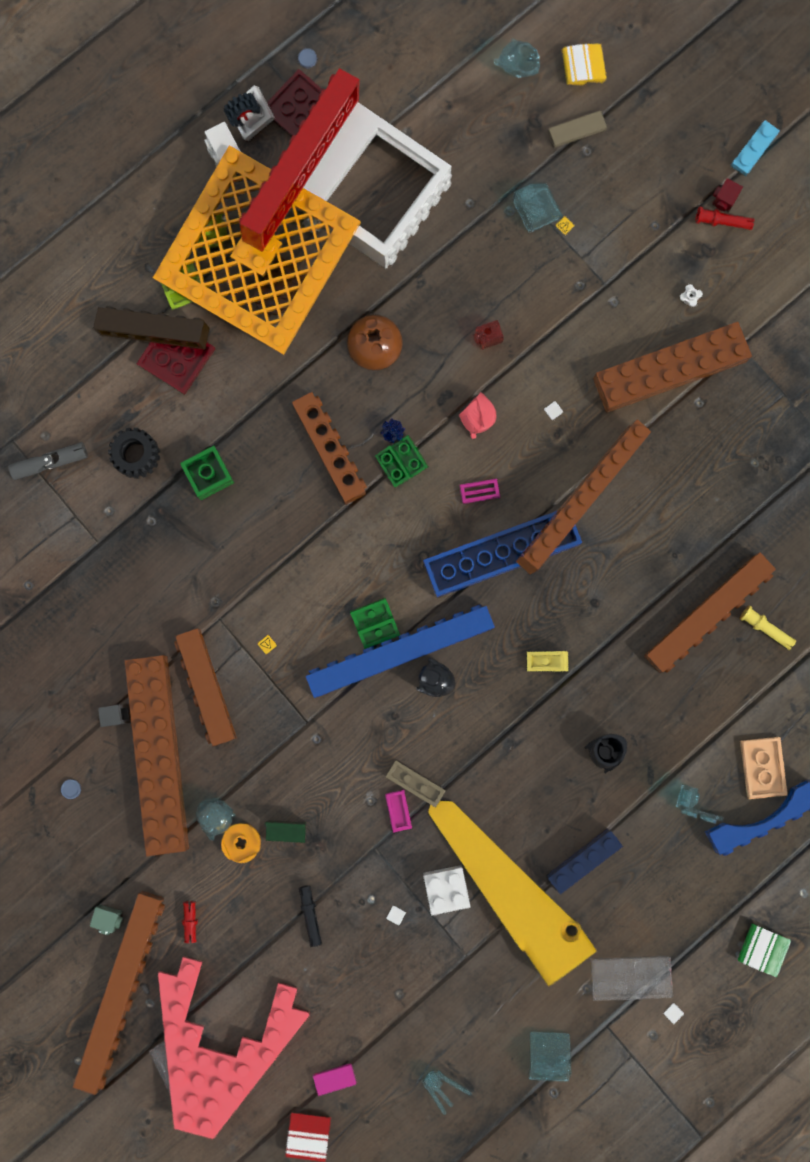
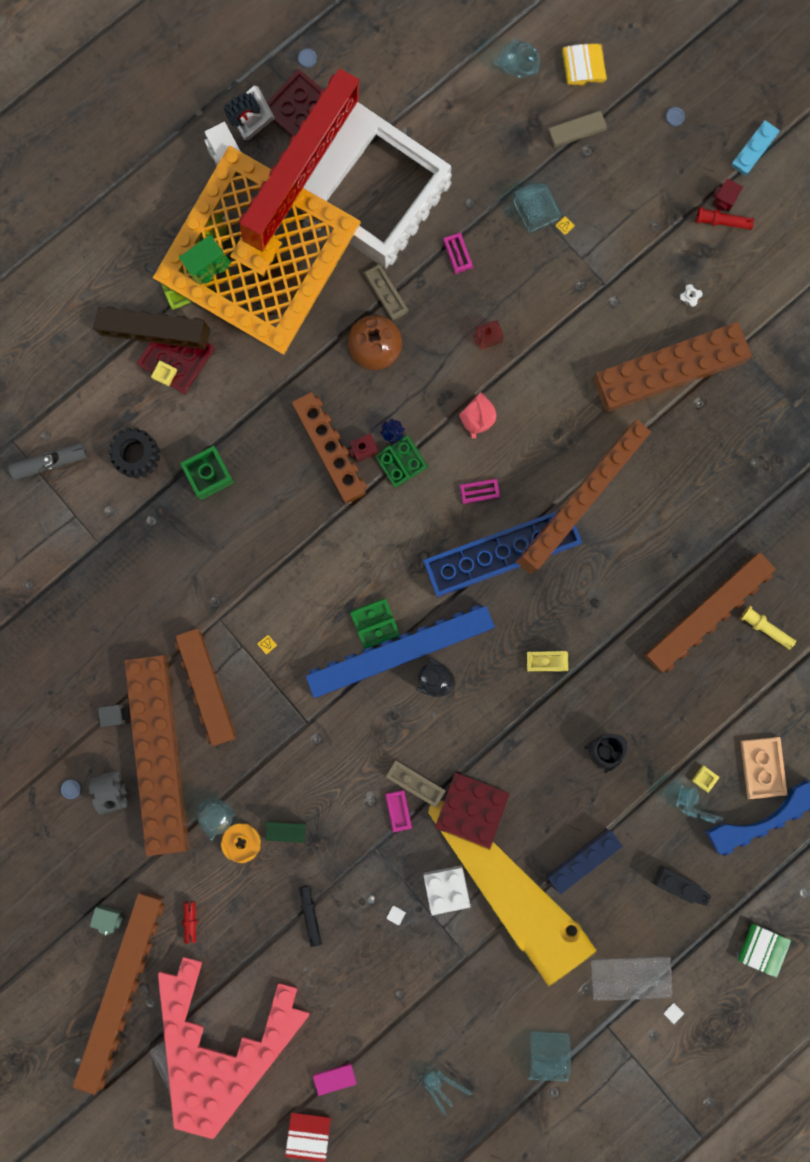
(108, 792): none -> dark grey brick
(164, 373): none -> light yellow tile
(205, 260): none -> green brick
(363, 448): none -> dark red brick
(386, 292): none -> dark tan tile
(462, 267): none -> dark pink tile
(472, 811): none -> dark red plate
(553, 410): white sticker -> none
(675, 116): none -> sand blue piece
(681, 887): none -> black hinge
(705, 779): none -> light yellow tile

